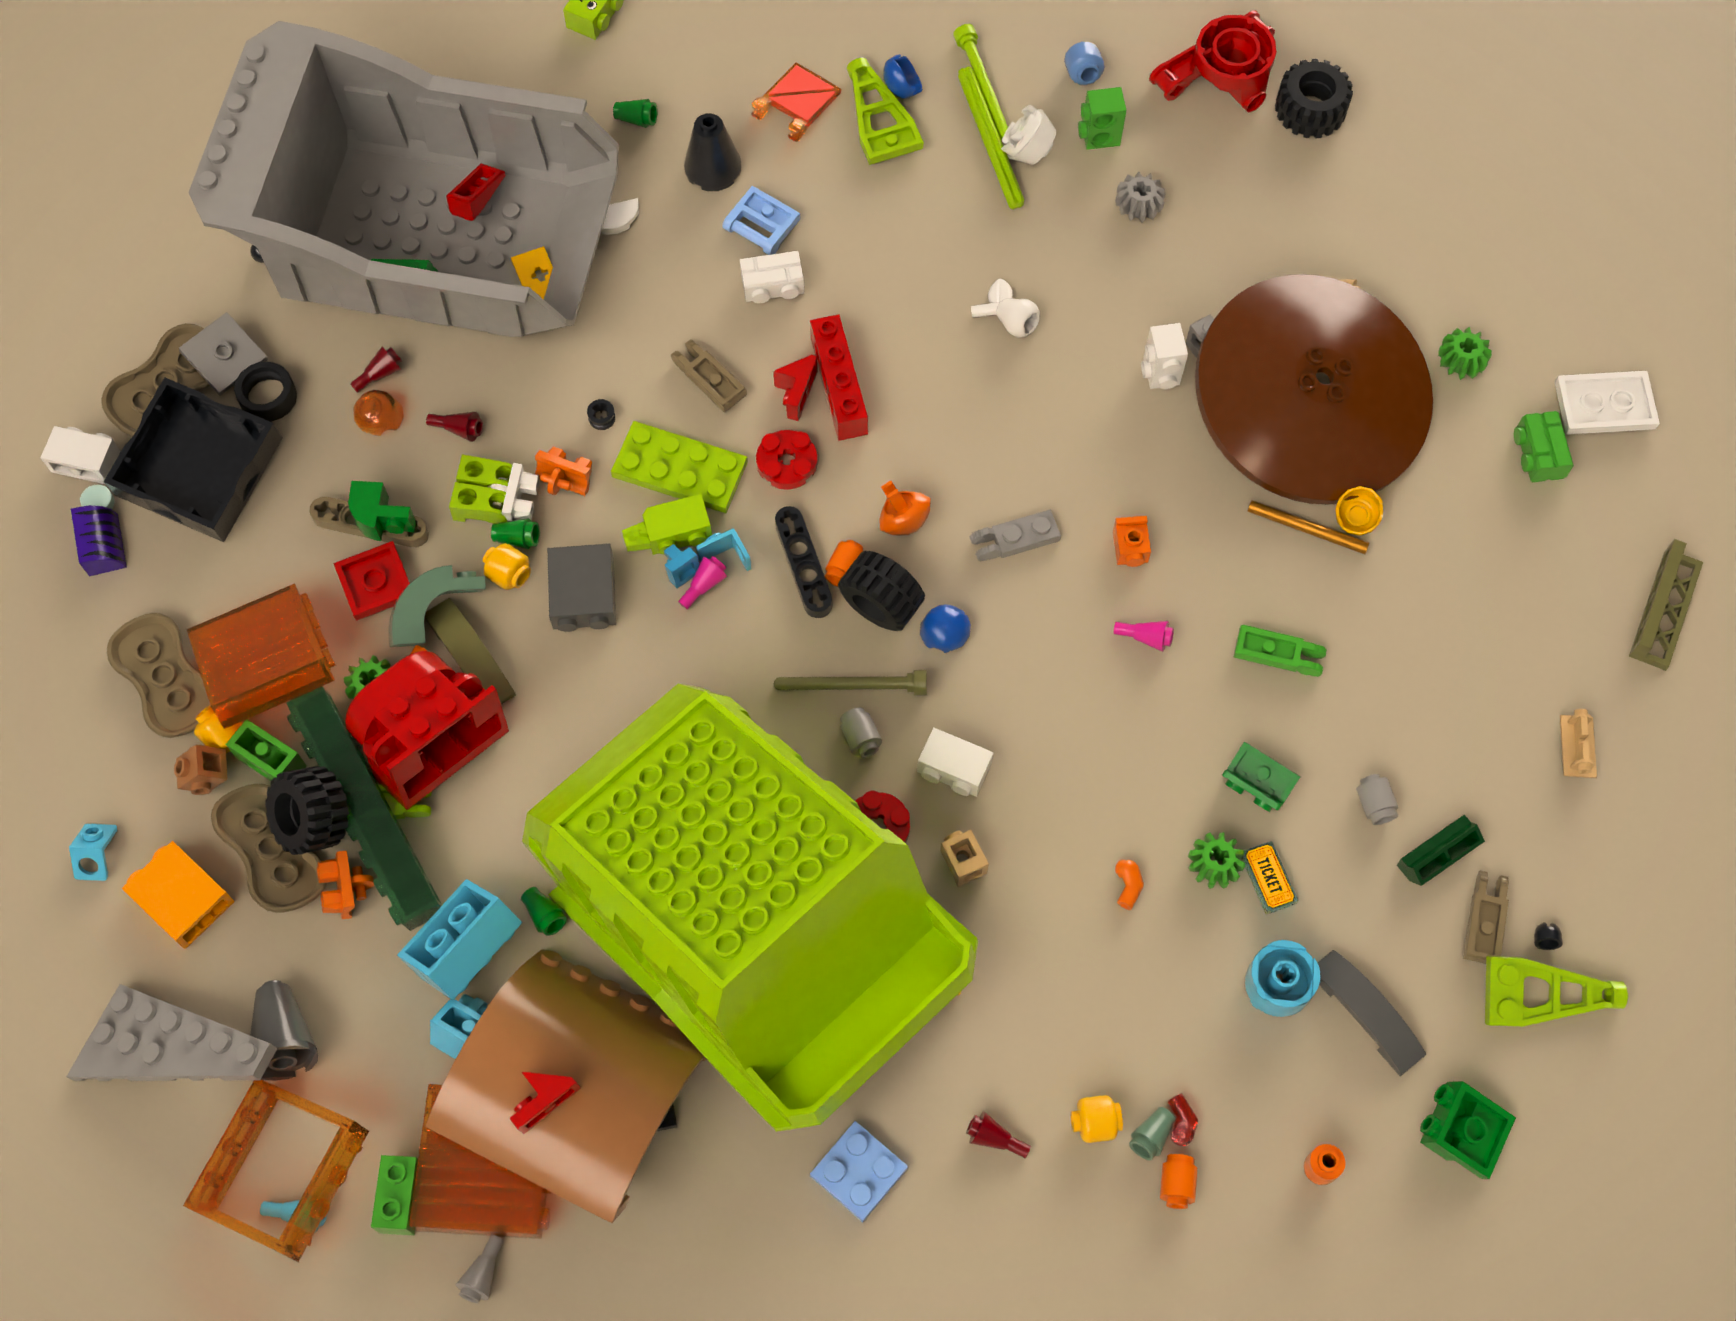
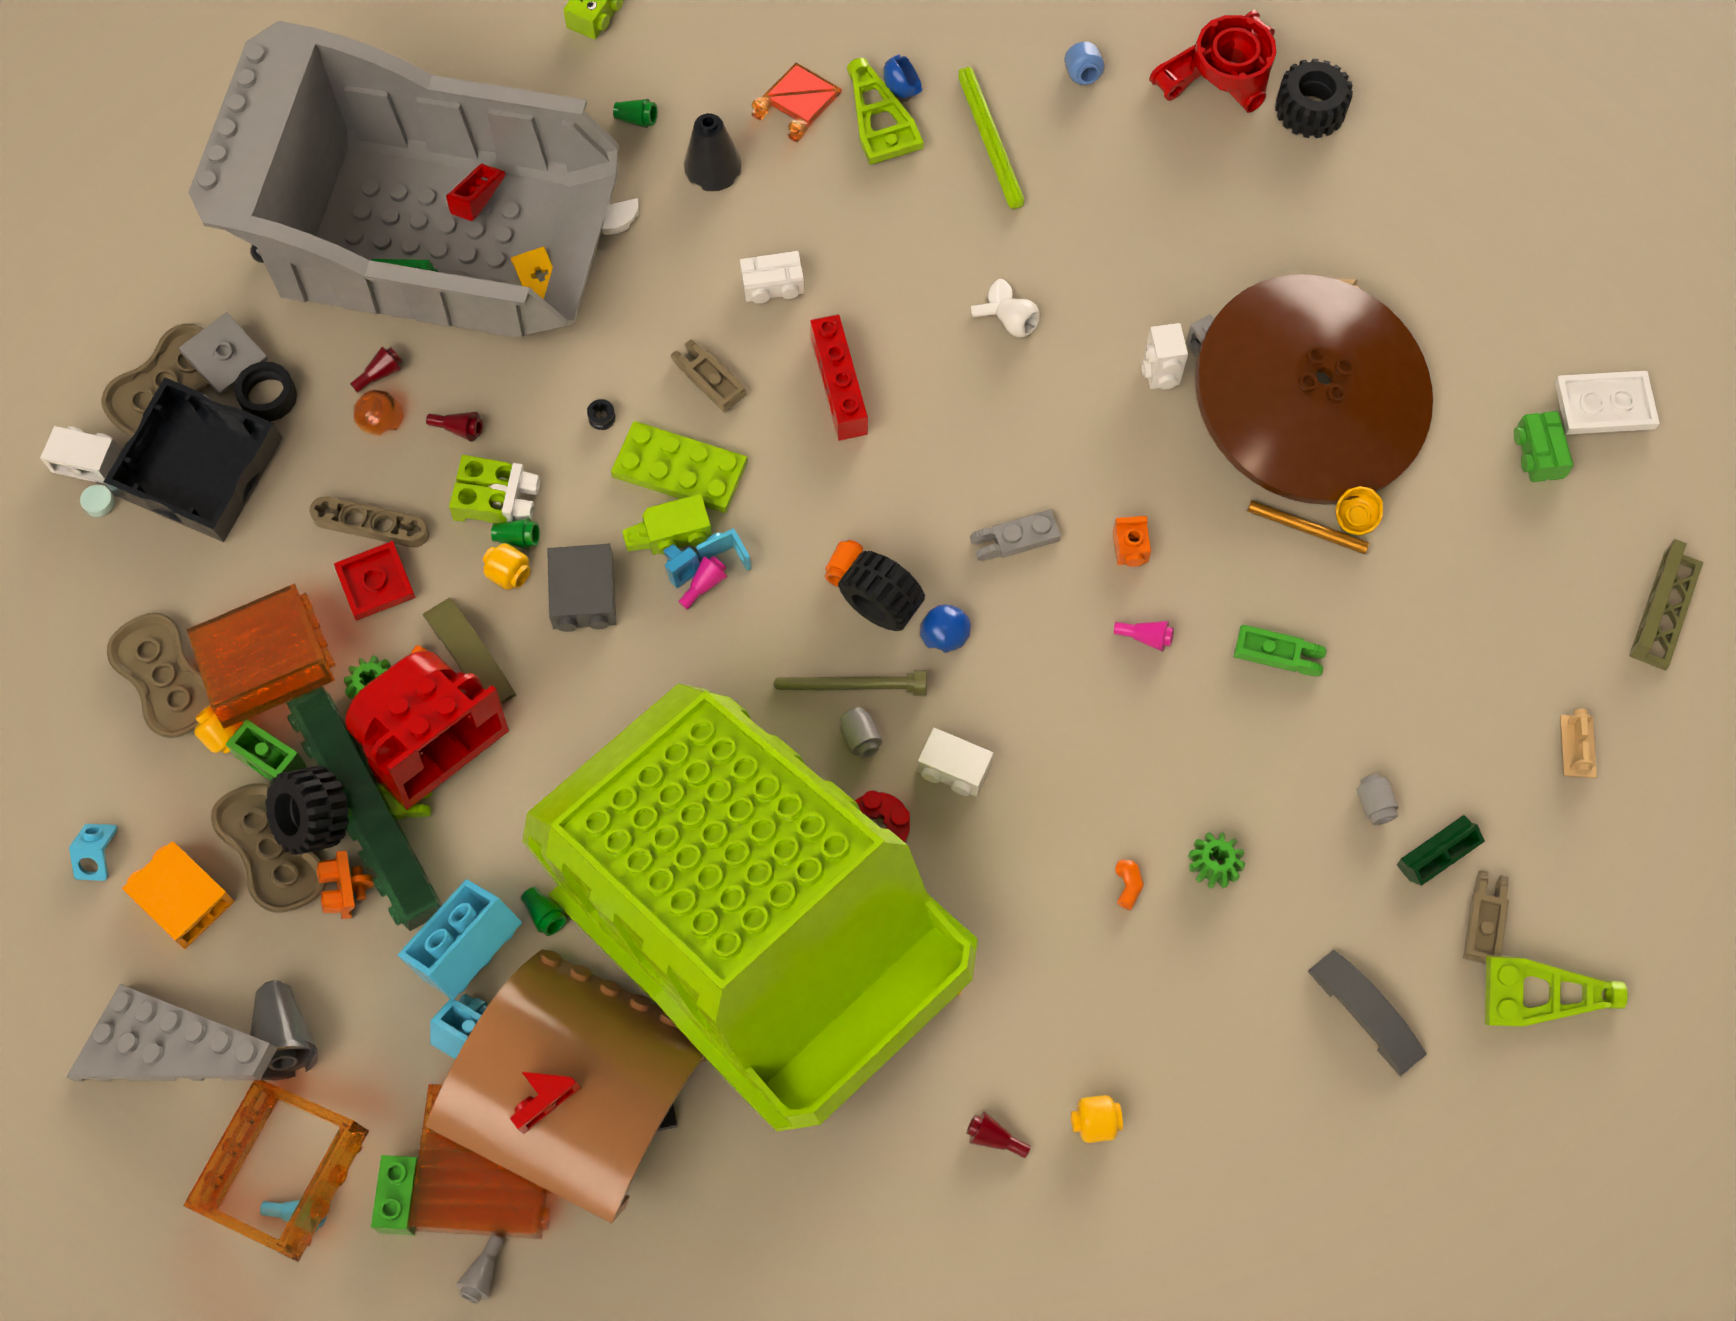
(98, 539): dark purple brick -> none
(201, 769): medium nougat brick -> none
(372, 513): green brick -> none
(409, 610): sand green arch -> none
(562, 473): orange hips -> none
(766, 213): light blue plate -> none
(781, 443): red plate -> none
(797, 380): red slope -> none
(804, 561): black beam -> none
(858, 1171): light blue plate -> none
(903, 511): orange piece -> none
(966, 38): lime piece -> none
(966, 844): tan brick -> none
(1029, 137): white cone -> none
(1102, 118): bright green brick -> none
(1140, 197): light grey gear -> none
(1152, 1134): sand green cone -> none
(1178, 1181): orange brick -> none
(1185, 1123): clear red arm -> none
(1261, 777): green bracket -> none
(1269, 878): tile -> none
(1295, 966): medium azure brick -> none
(1317, 1171): orange brick -> none
(1464, 353): bright green gear -> none
(1467, 1128): green plate -> none
(1547, 937): black hinge -> none

